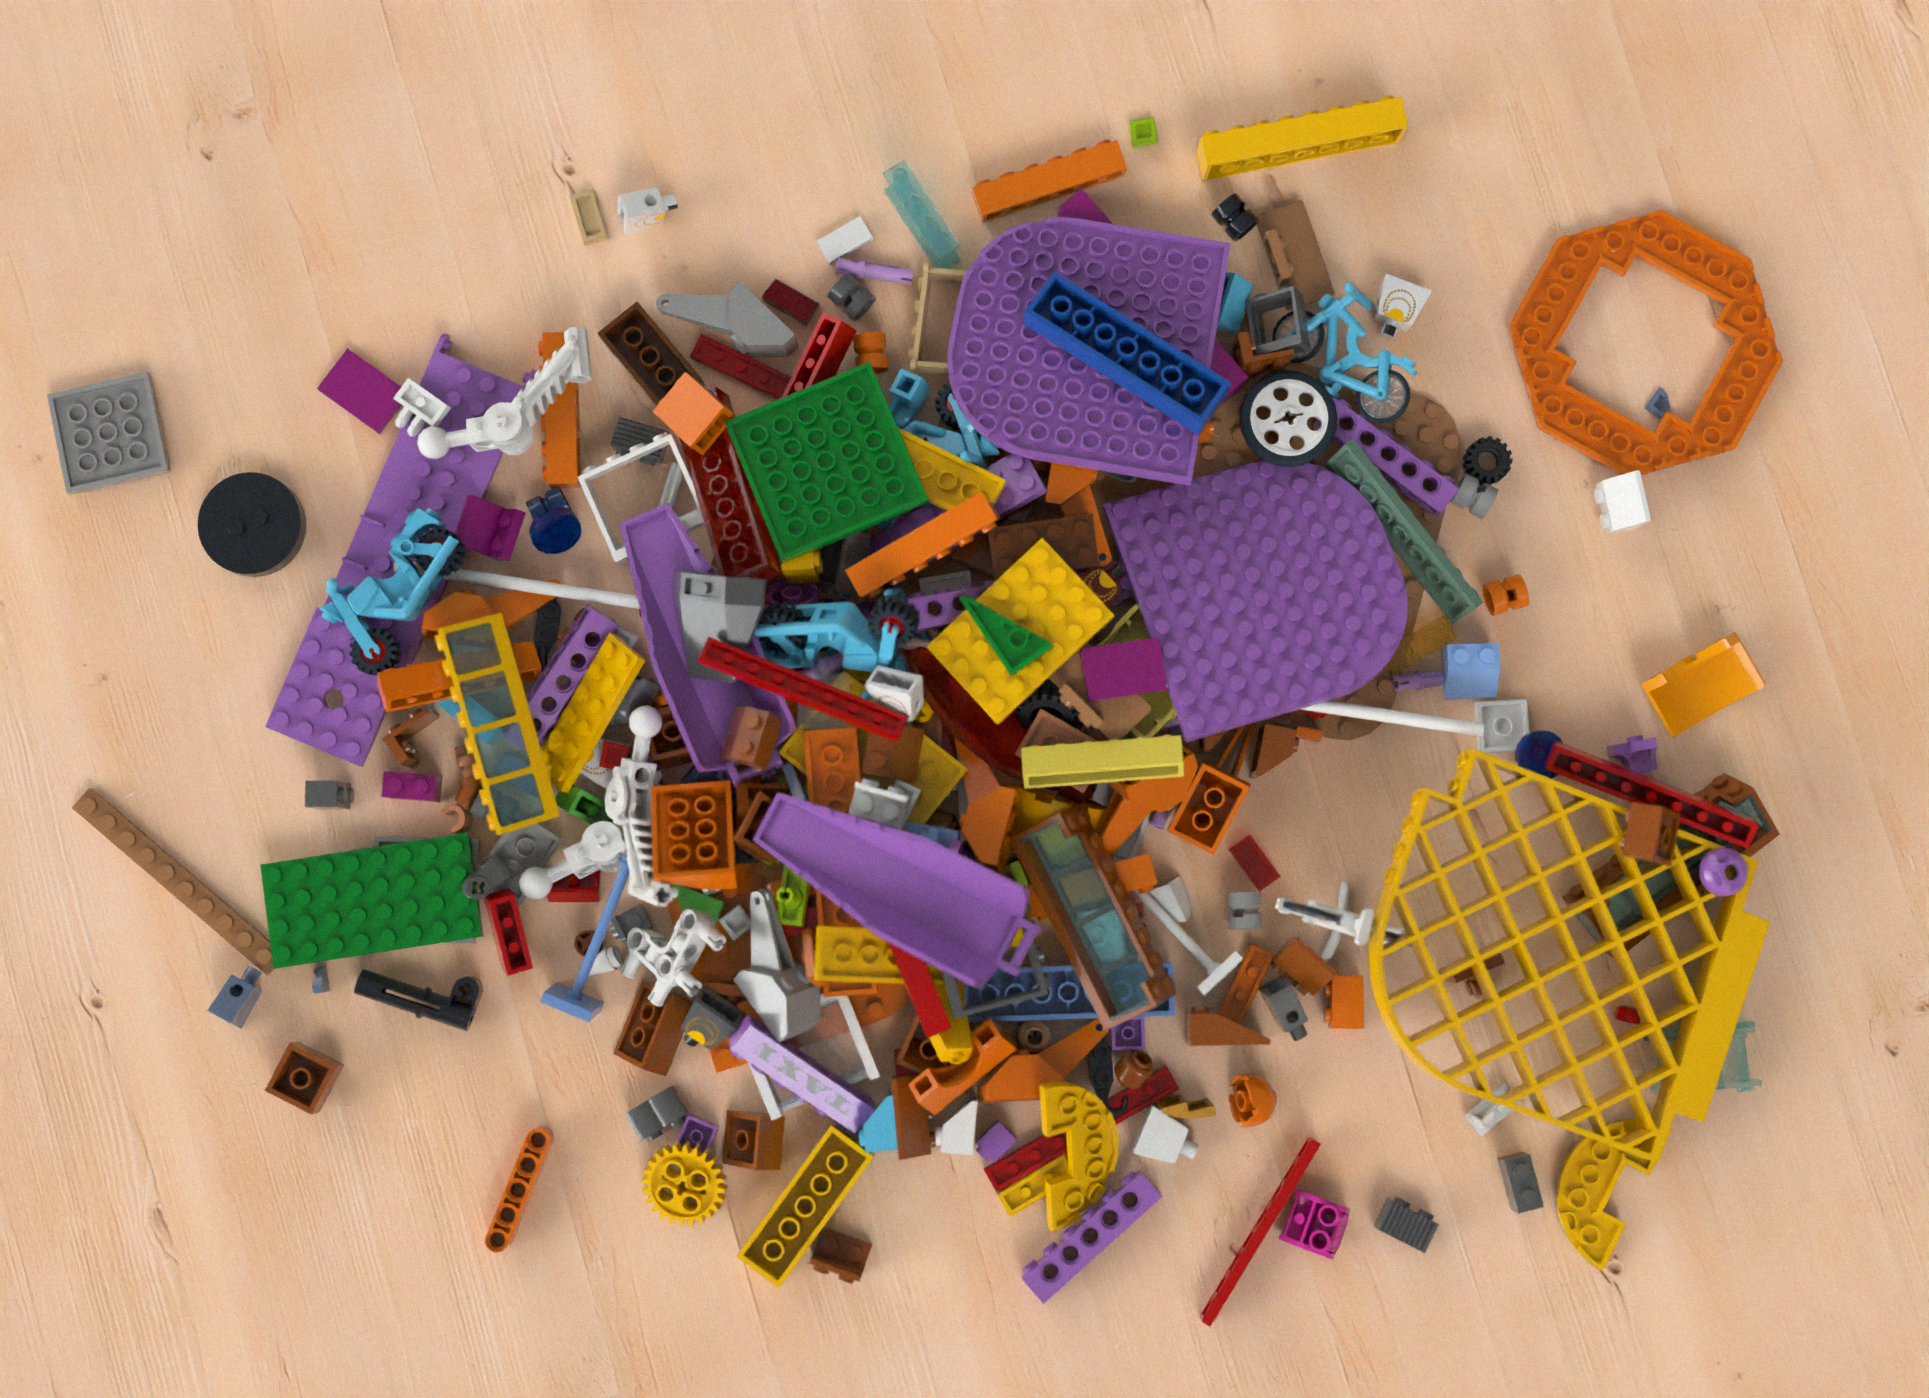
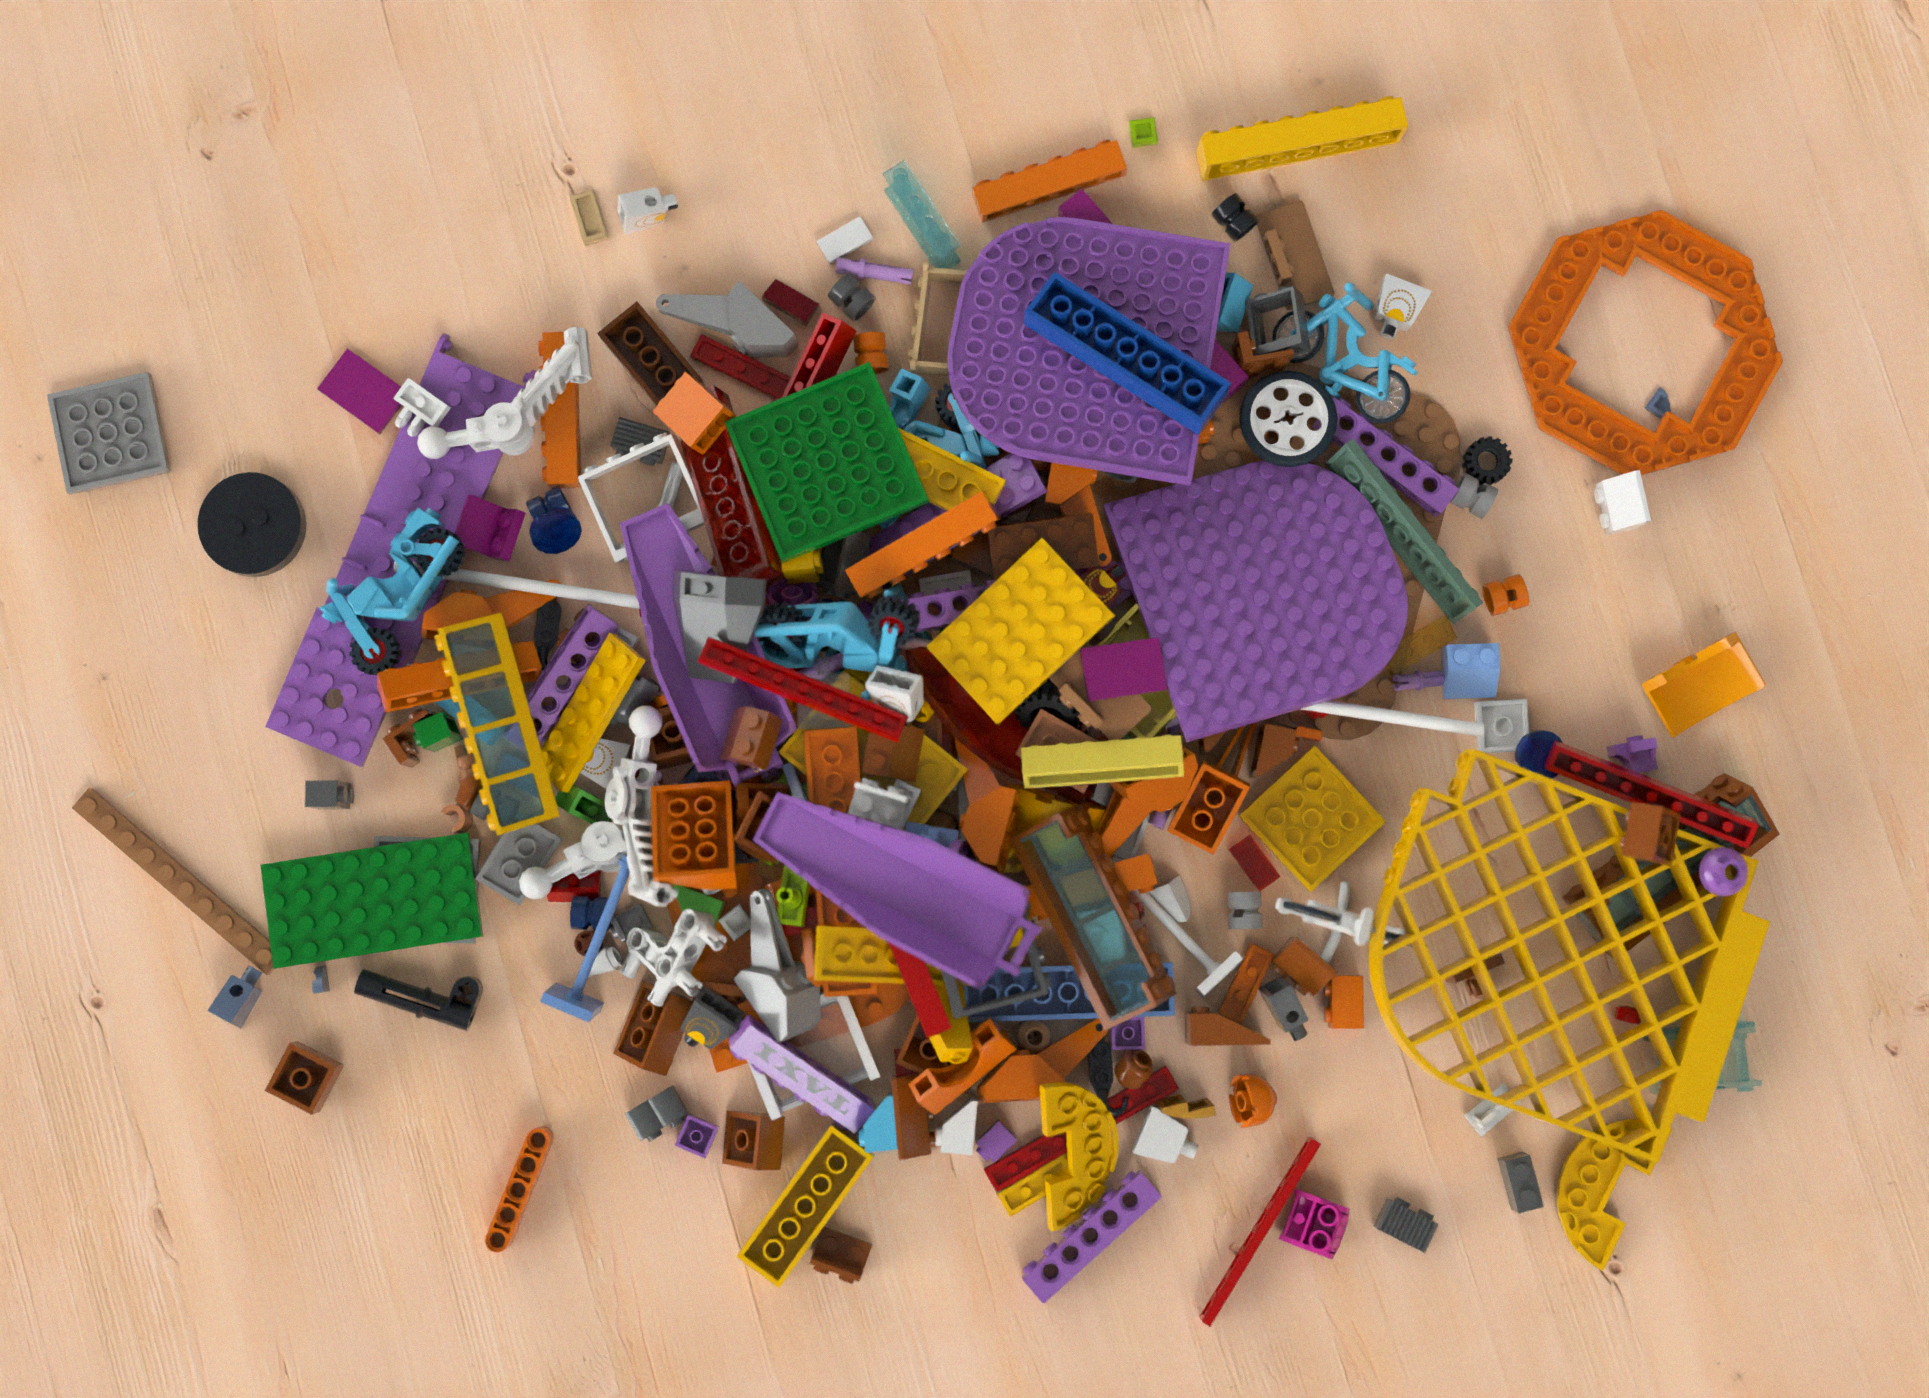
(412, 786): magenta brick -> none
(436, 732): none -> green brick
(490, 874): dark grey piece -> none
(508, 932): red brick -> none
(586, 912): none -> dark blue wheel
(612, 754): red tile -> none
(677, 1204): yellow gear -> none
(1010, 641): green wing -> none
(1017, 872): lime tile -> none
(1312, 819): none -> yellow plate

